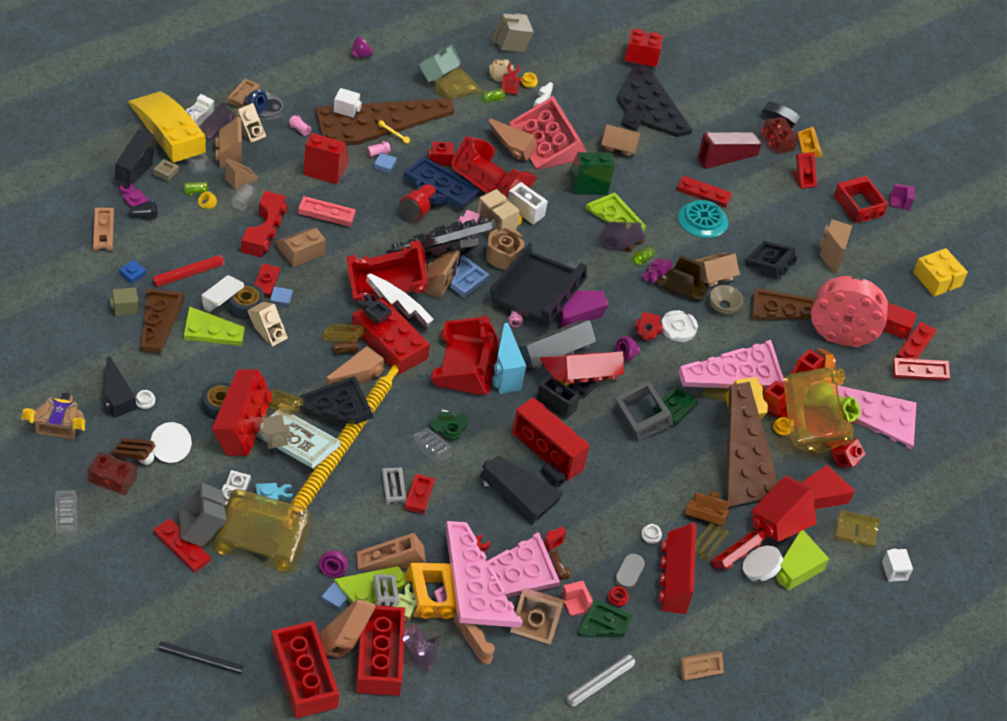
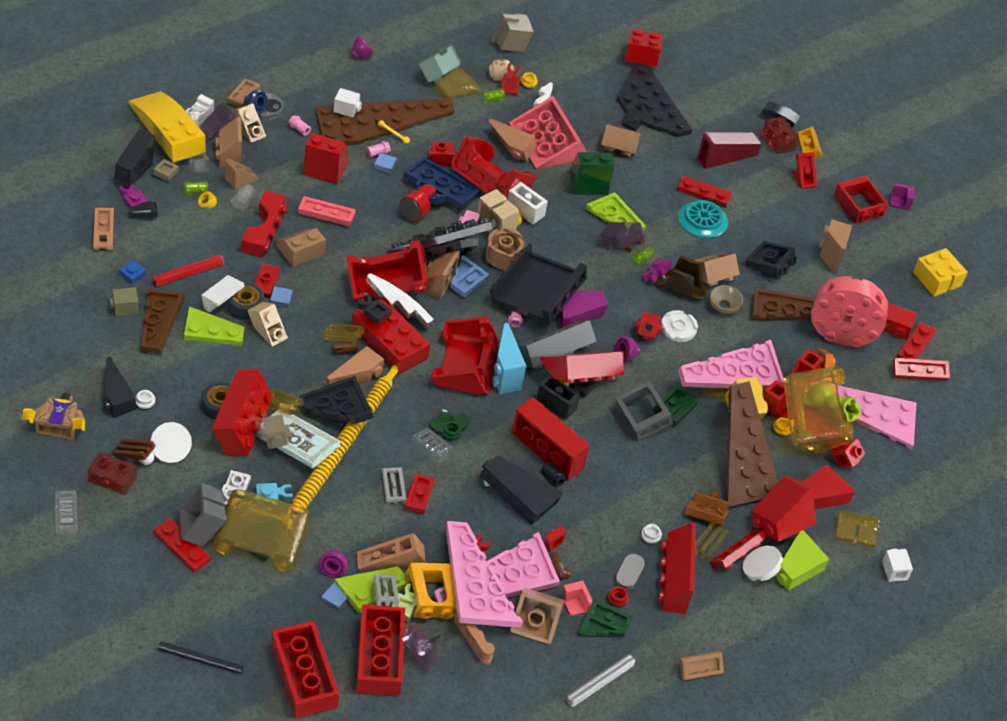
(344, 631): nougat slope -> none

